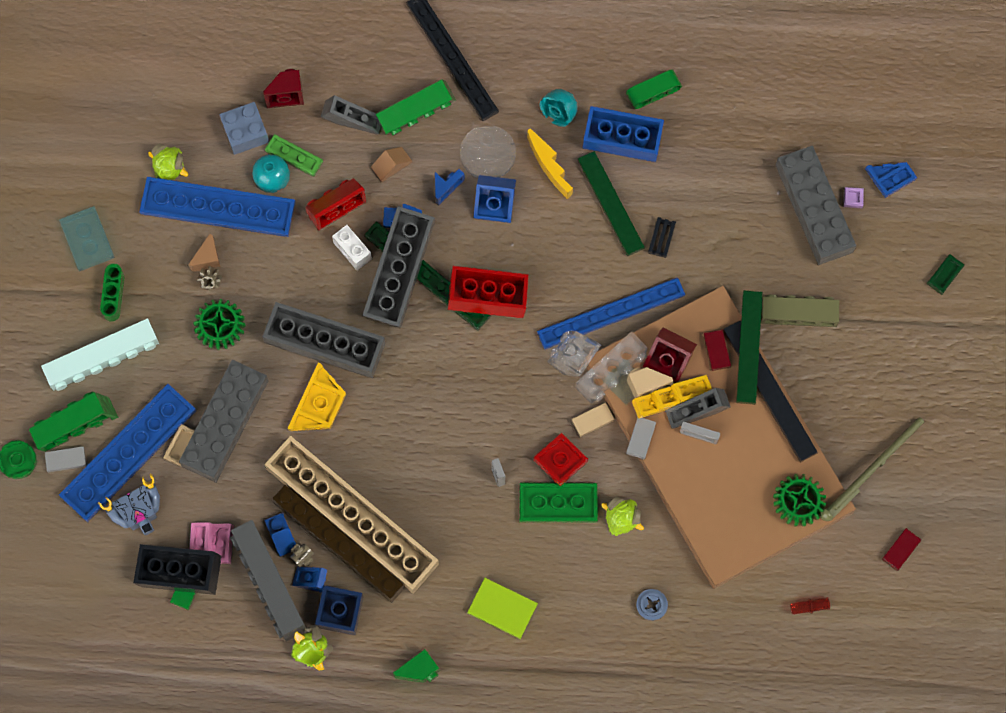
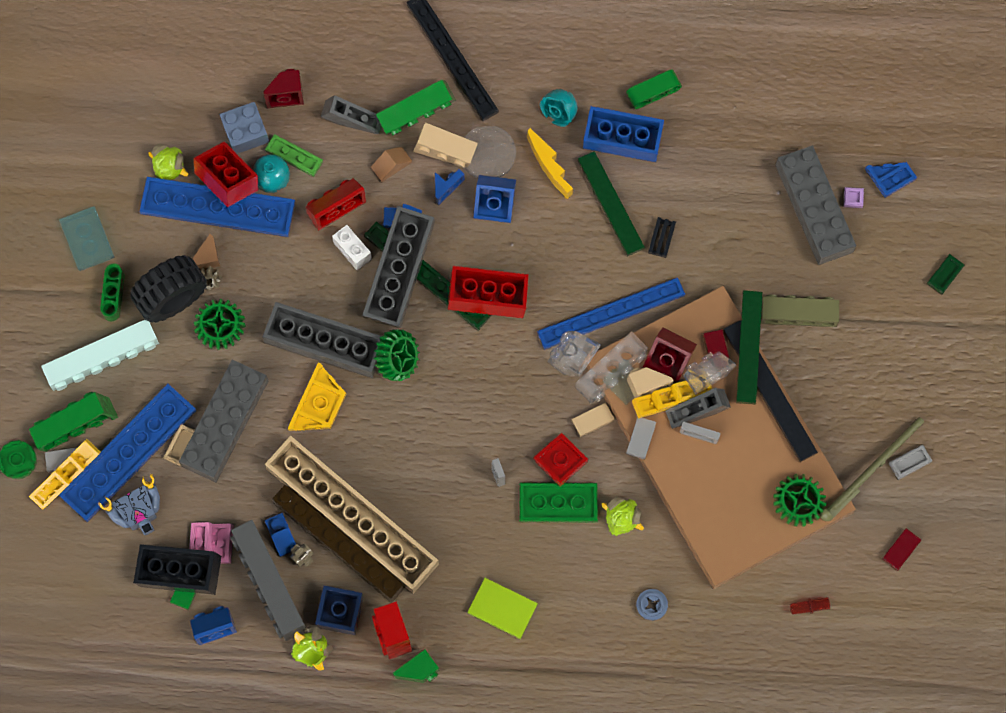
(64, 474): none -> yellow slope
(168, 288): none -> black tyre
(212, 625): none -> blue slope
(225, 174): none -> red brick
(310, 578): blue slope -> none
(391, 630): none -> red brick
(396, 355): none -> green gear
(445, 146): none -> tan wedge
(708, 372): none -> clear slope
(910, 462): none -> light grey tile

